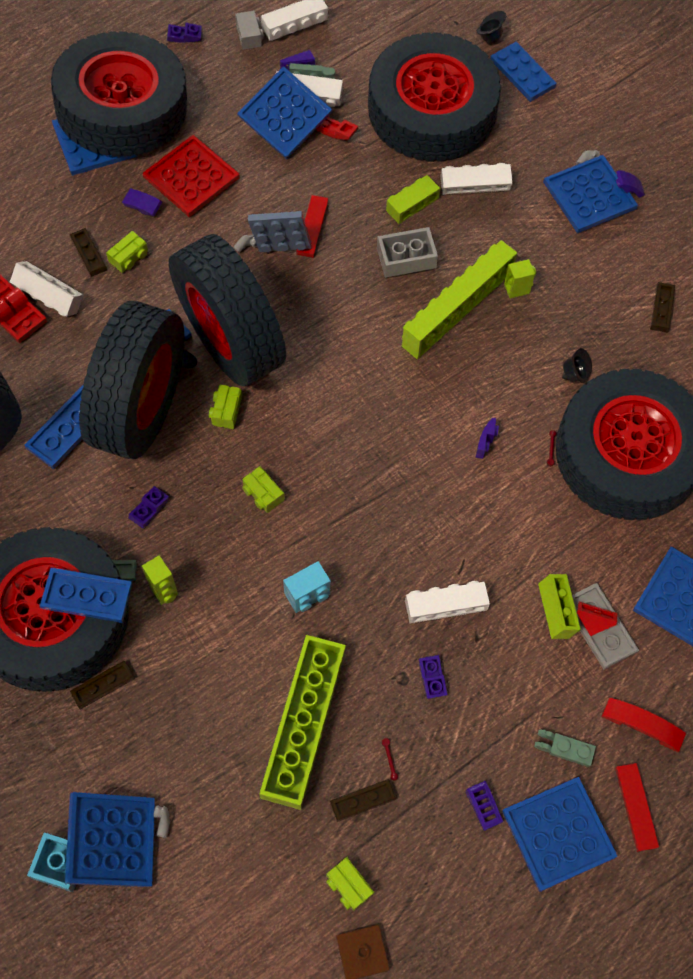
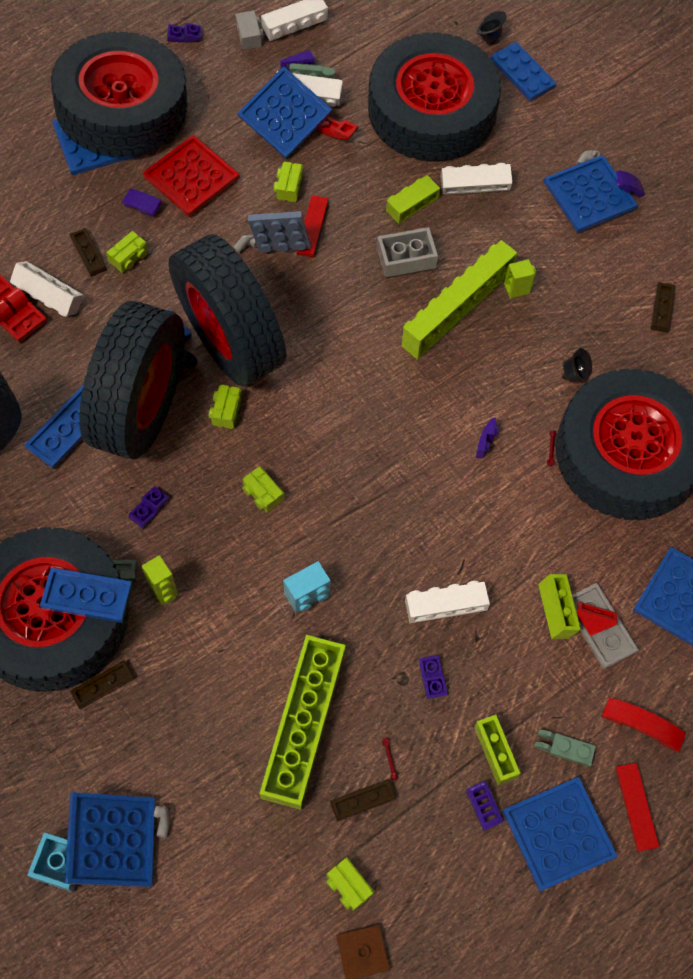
(289, 181): none -> lime brick
(497, 750): none -> lime brick

